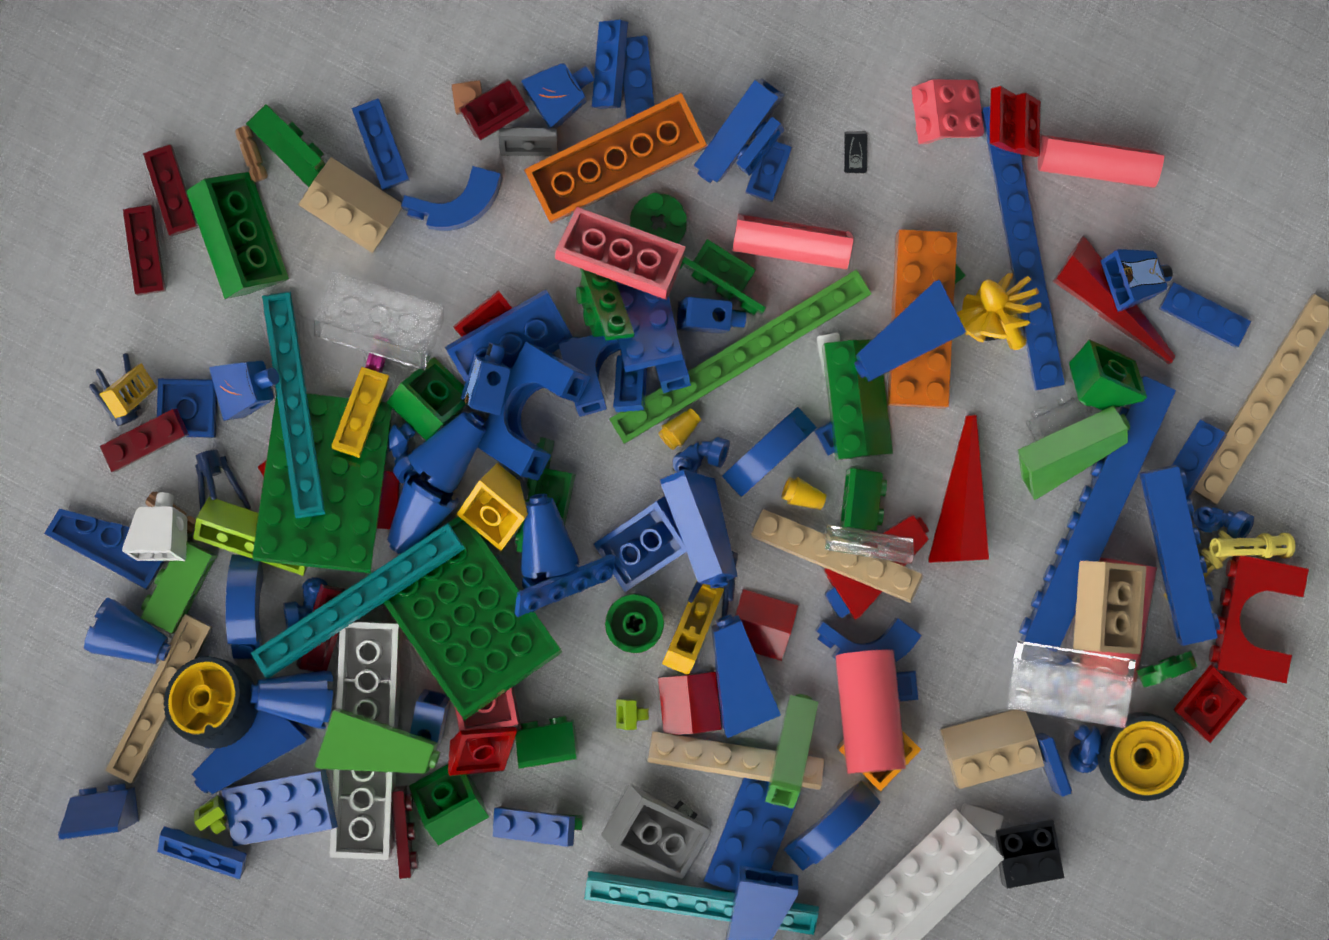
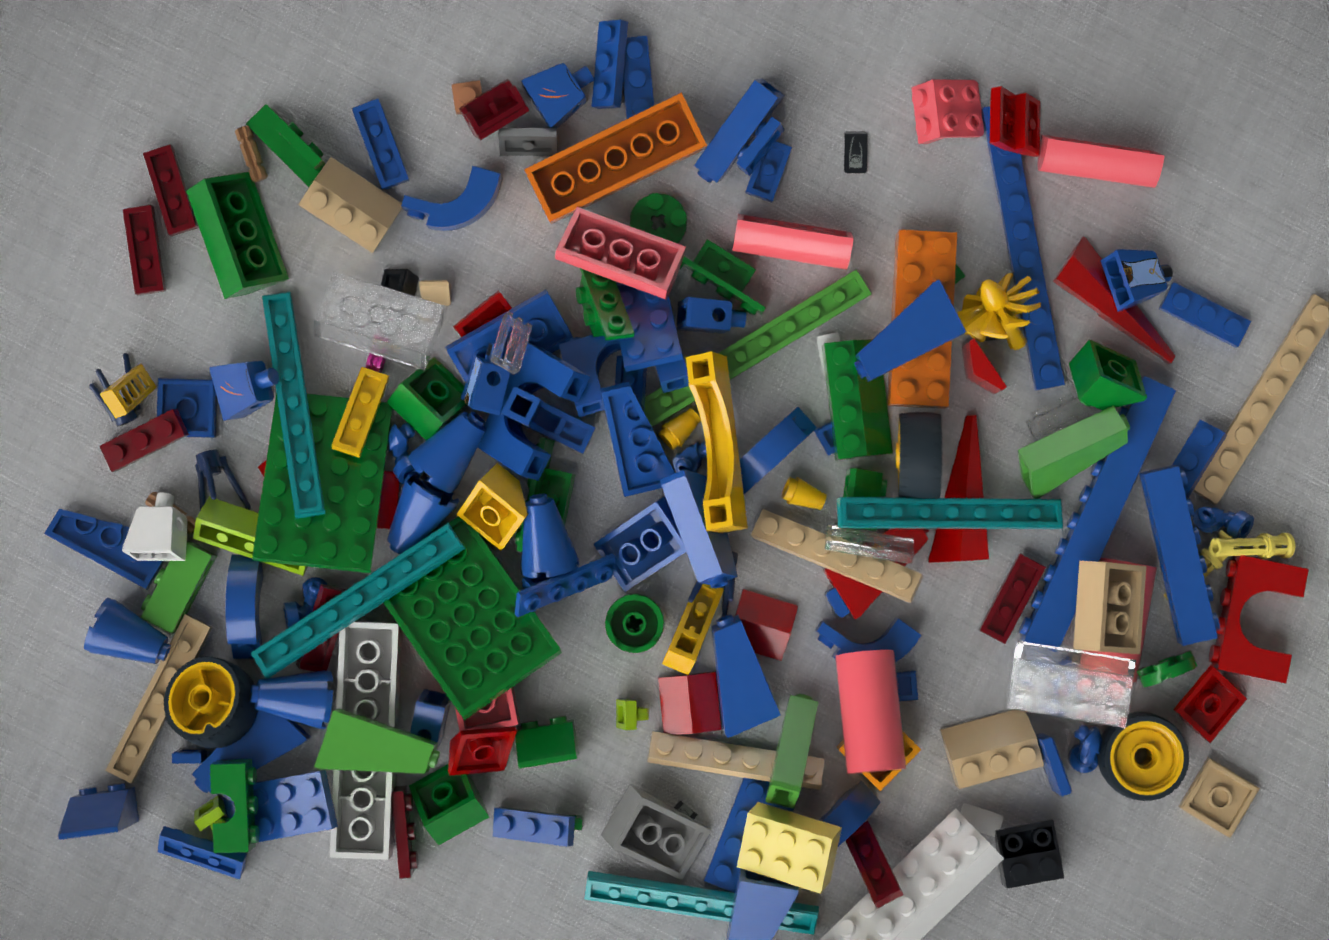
(189, 756): none -> blue tile
(235, 780): none -> green arch
(400, 280): none -> black slope
(436, 291): none -> tan slope
(518, 327): none -> clear tile
(548, 420): none -> blue arch
(635, 445): none -> blue wing
(724, 488): none -> yellow arch
(789, 847): none -> light yellow brick
(873, 866): none -> dark red plate
(919, 455): none -> black wheel
(949, 513): none -> teal tile
(979, 368): none -> red slope
(1012, 598): none -> dark red plate
(1219, 797): none -> tan tile

